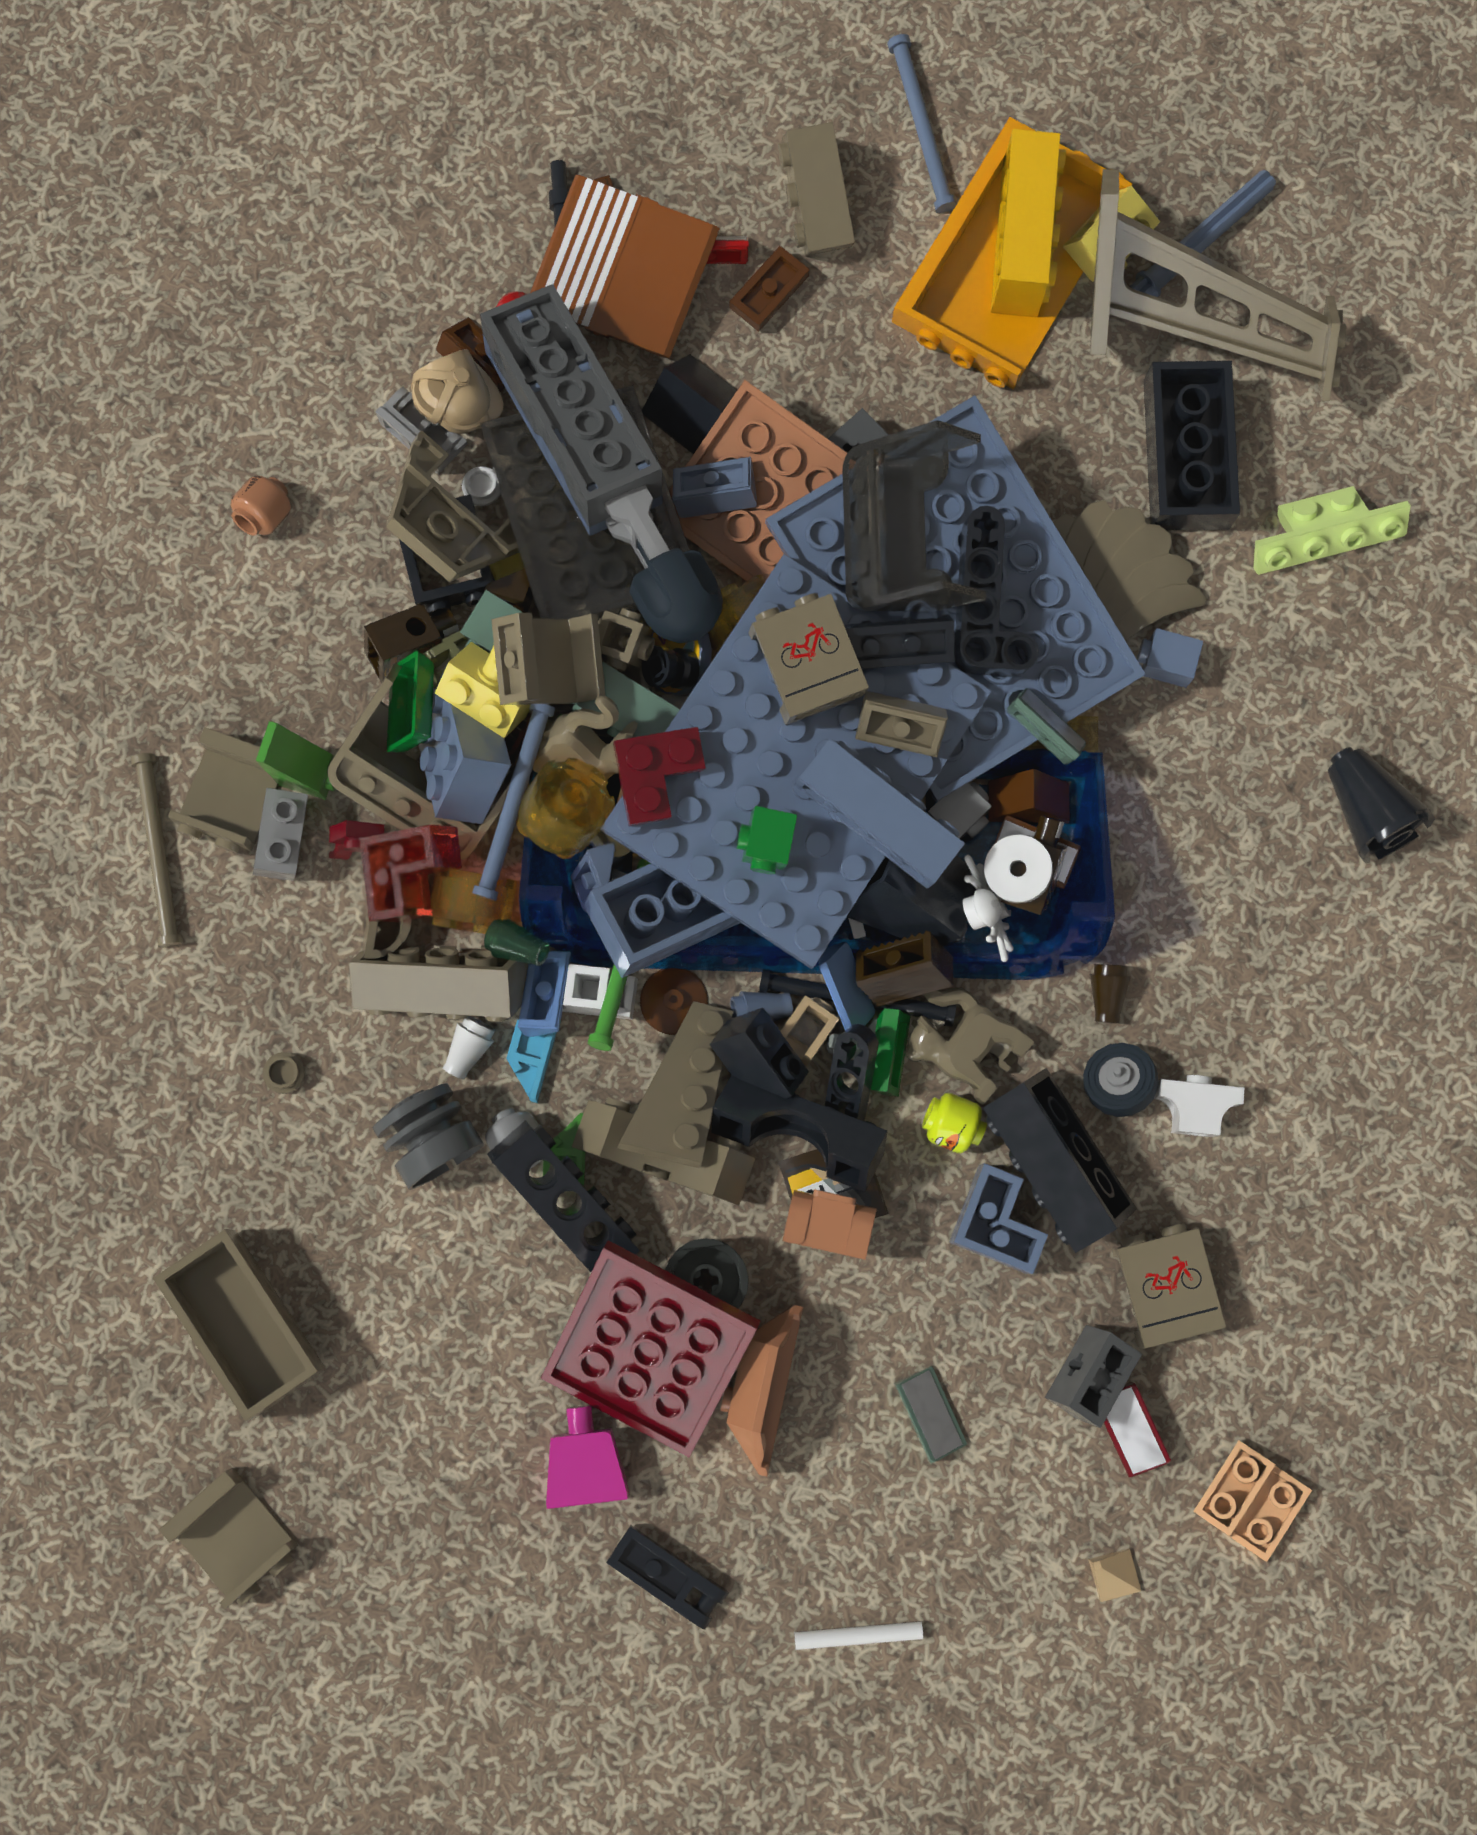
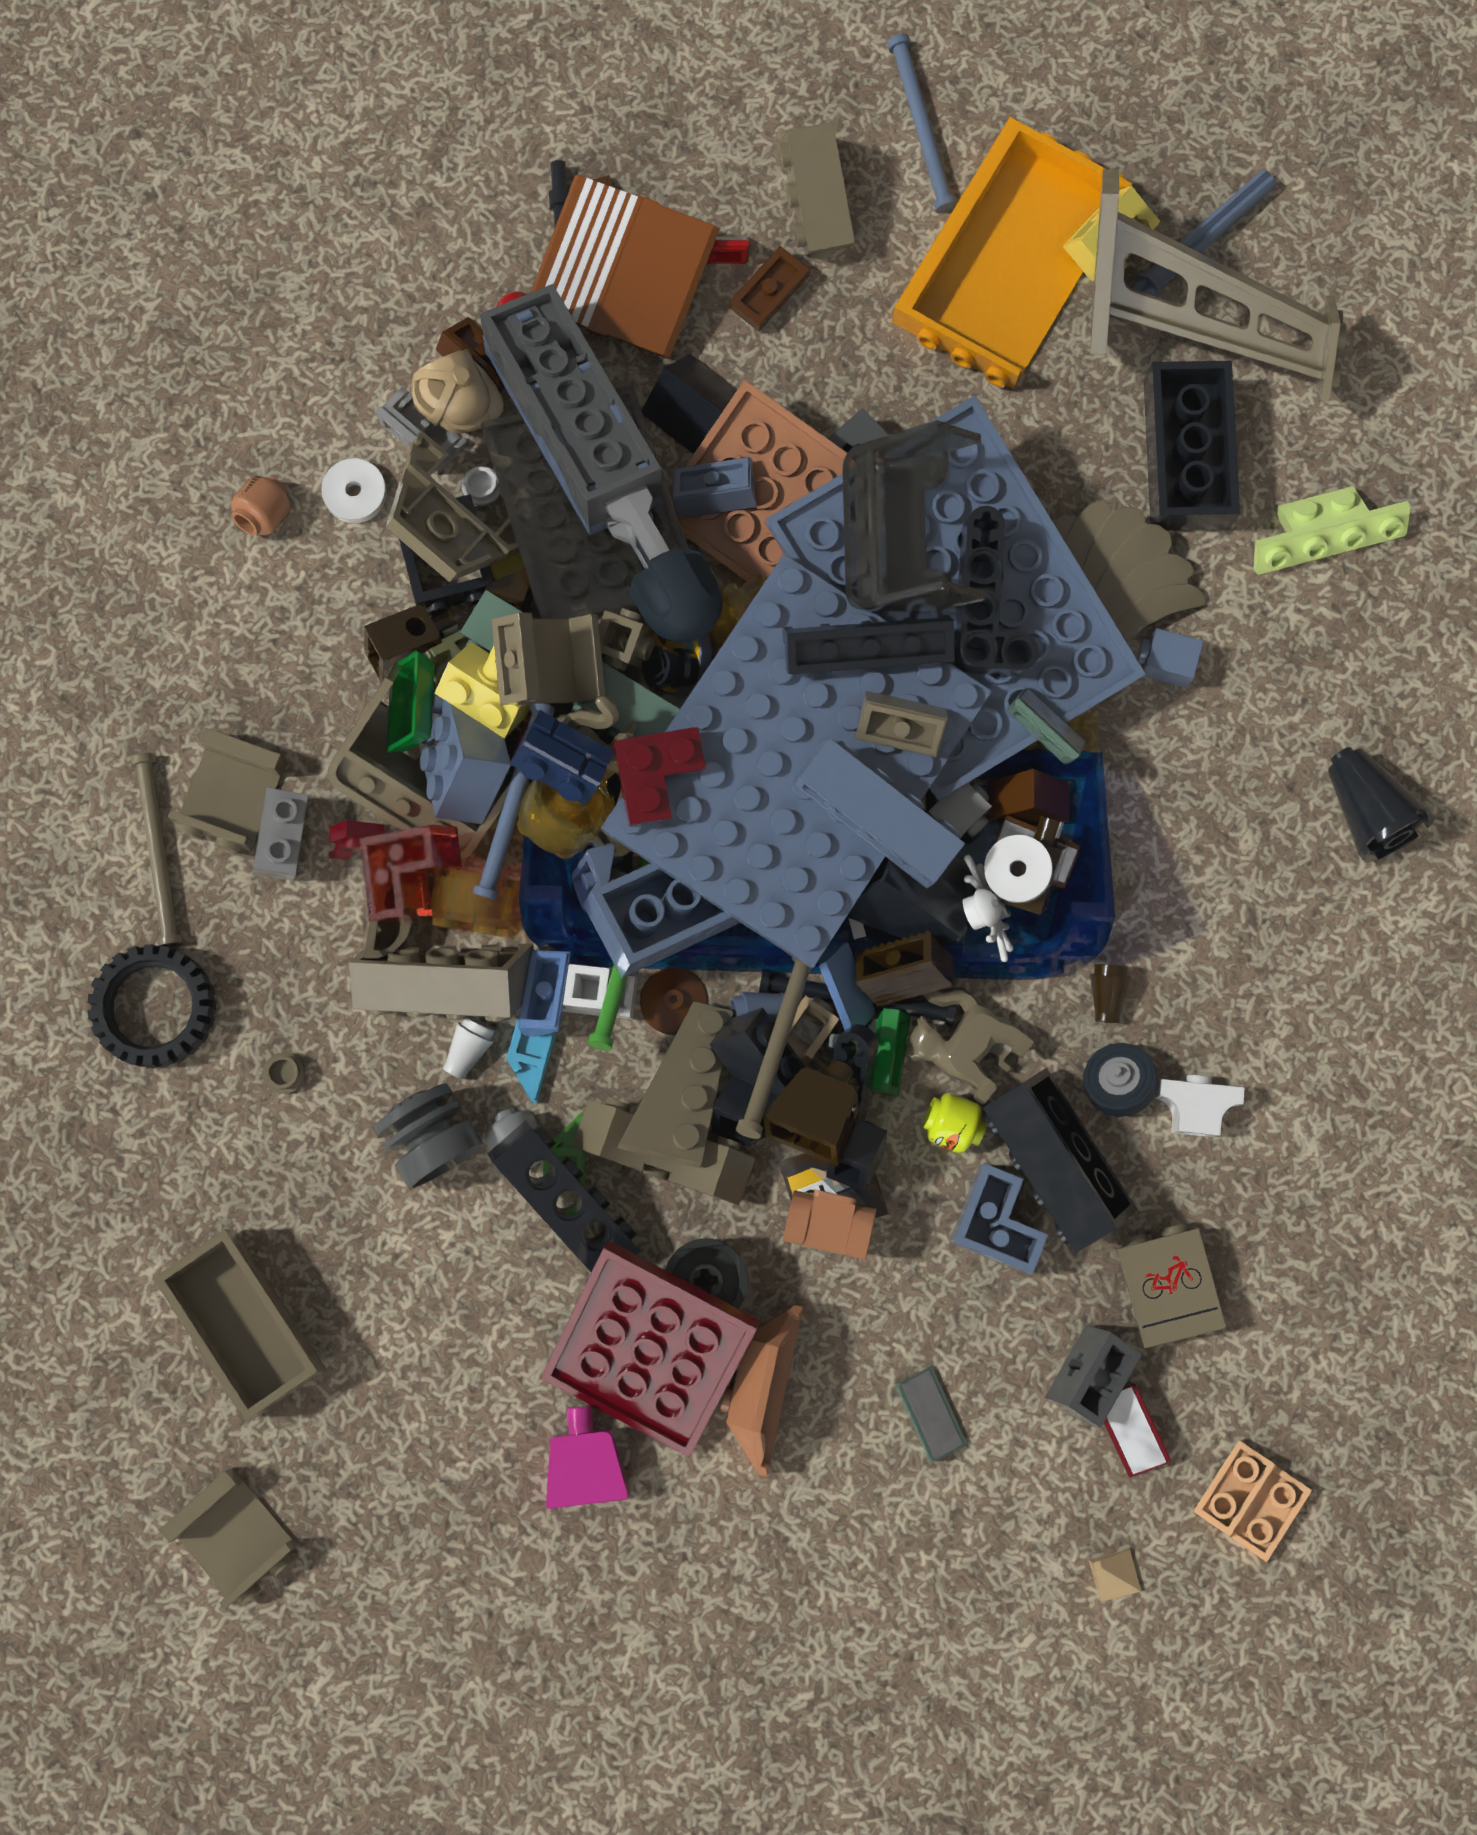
(106, 990): none -> black tyre
(295, 762): bright green slope -> none
(347, 474): none -> white piece
(514, 943): clear green cone -> none
(562, 758): none -> dark blue brick
(666, 1576): black plate -> none
(750, 1125): none -> dark tan bar
(767, 839): green brick -> none
(809, 656): dark tan panel -> none
(815, 1112): none -> dark brown torso
(858, 1635): white bar -> none
(1027, 223): yellow brick -> none

